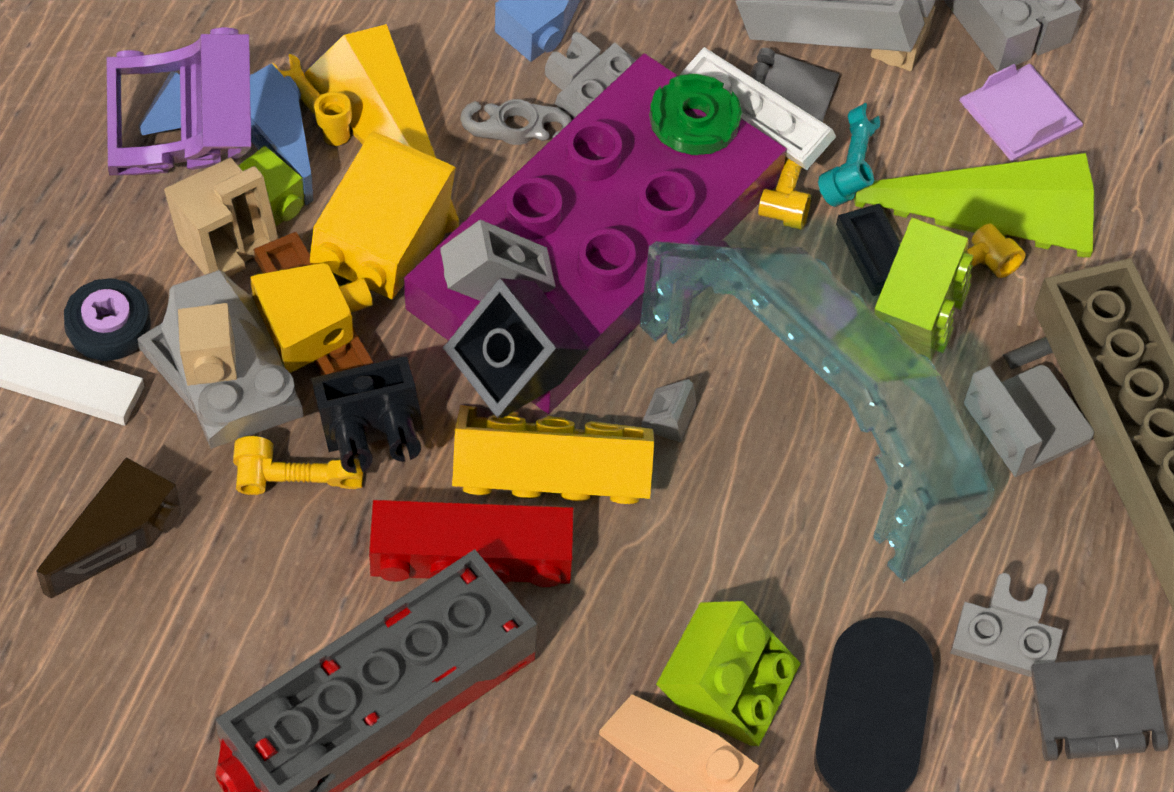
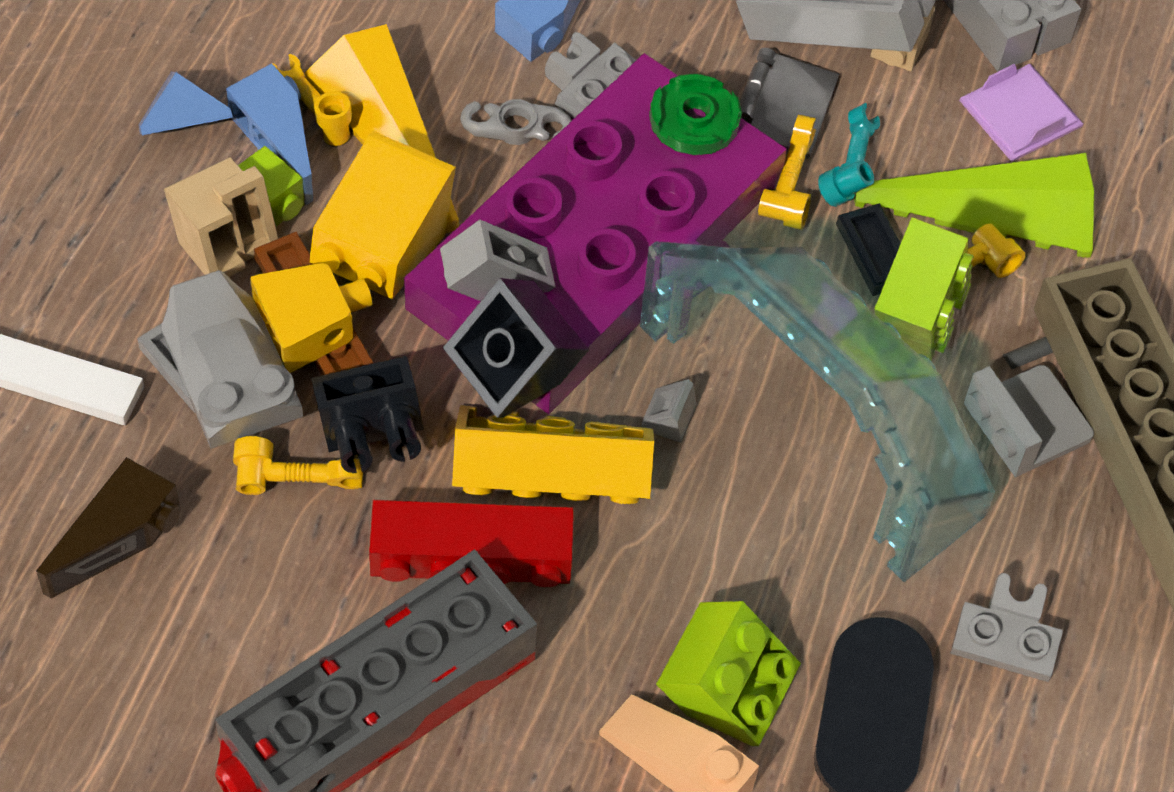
(113, 335): black wheel -> none
(207, 344): tan brick -> none
(212, 104): medium lavender window -> none
(768, 111): white tile -> none
(1098, 706): flat silver piece -> none

